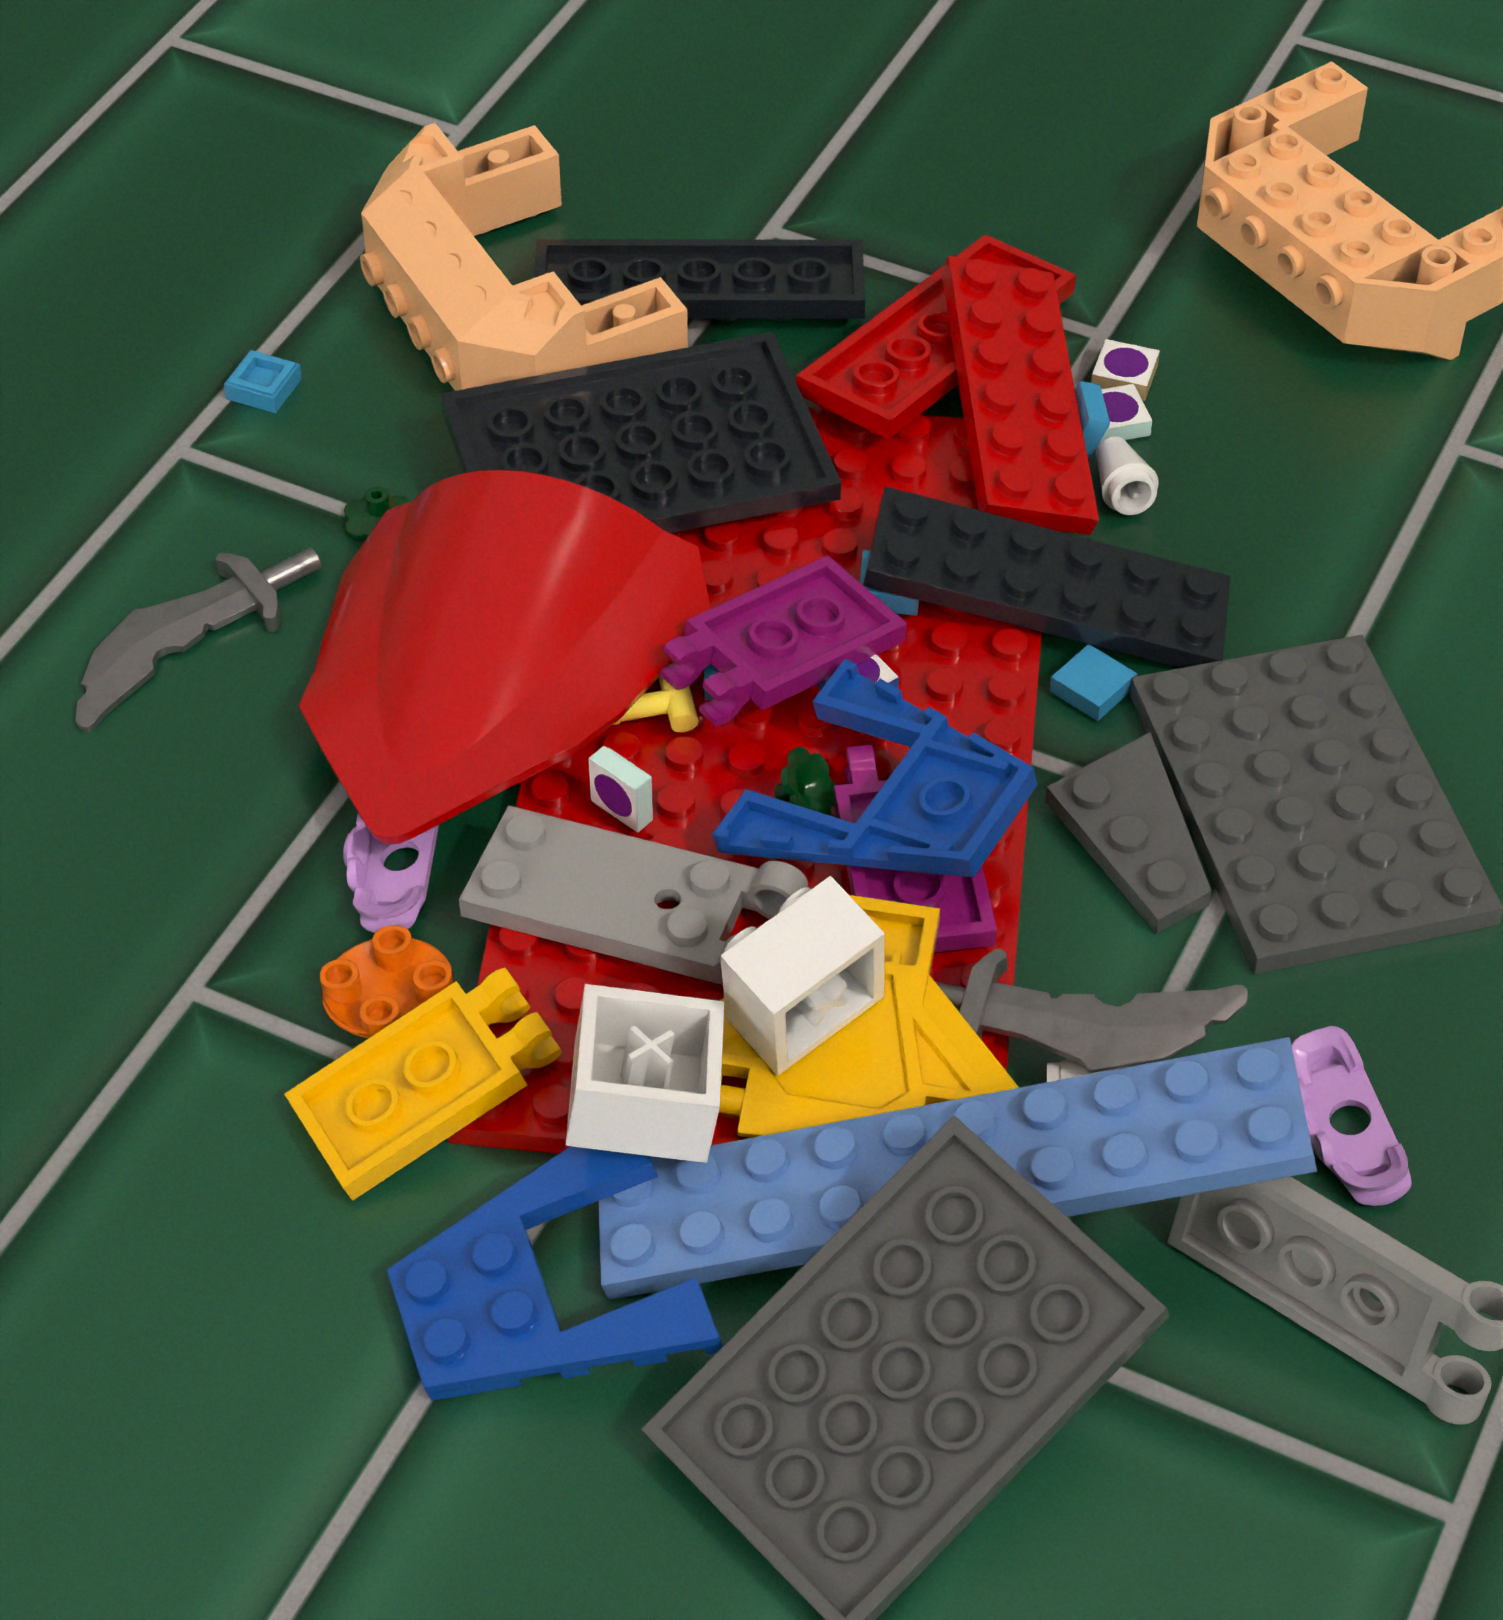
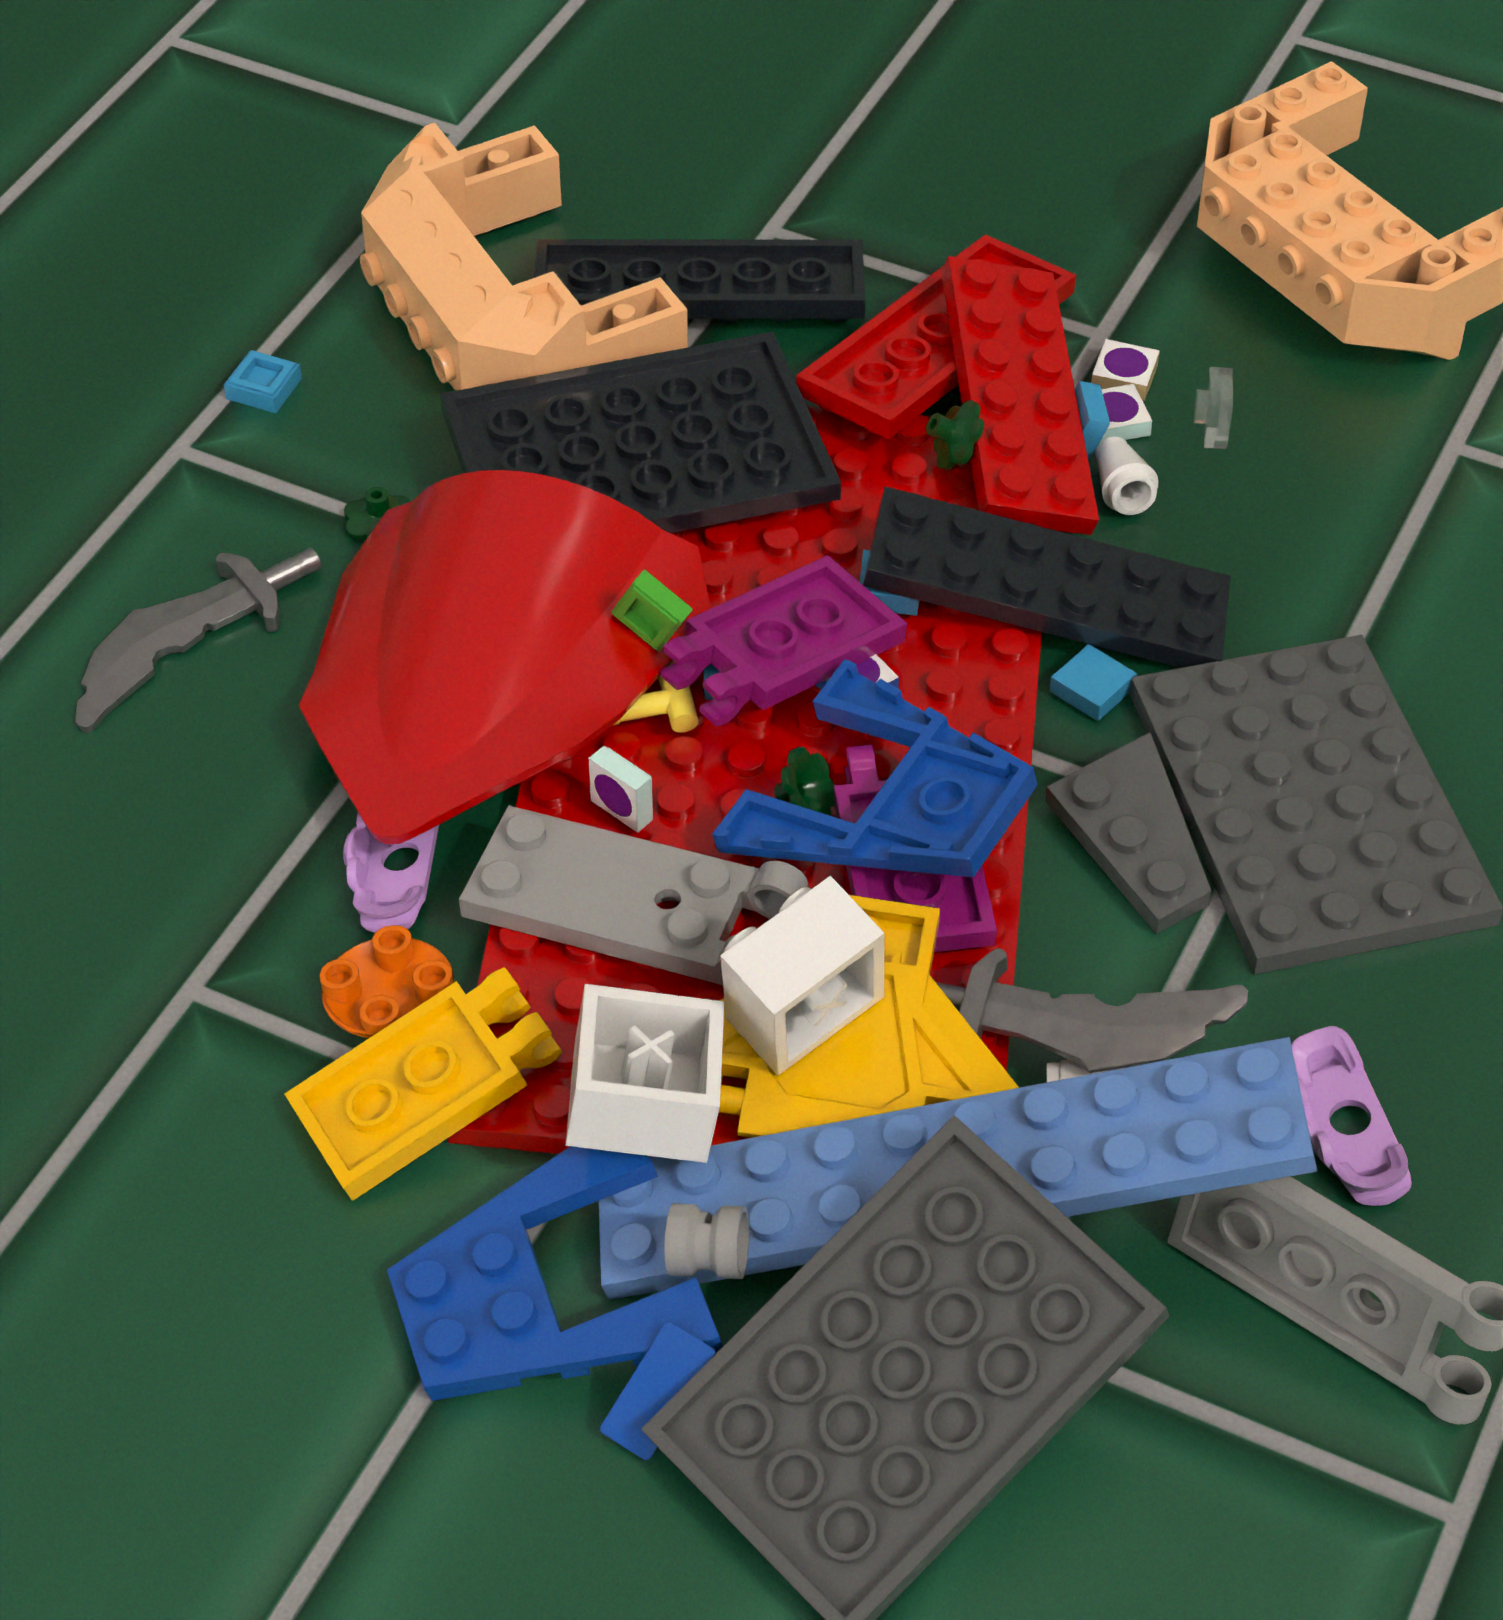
(651, 610): none -> bright green tile
(662, 1372): none -> blue sticker
(706, 1241): none -> light grey wheel
(955, 434): none -> dark green plant
(1215, 407): none -> clear plate

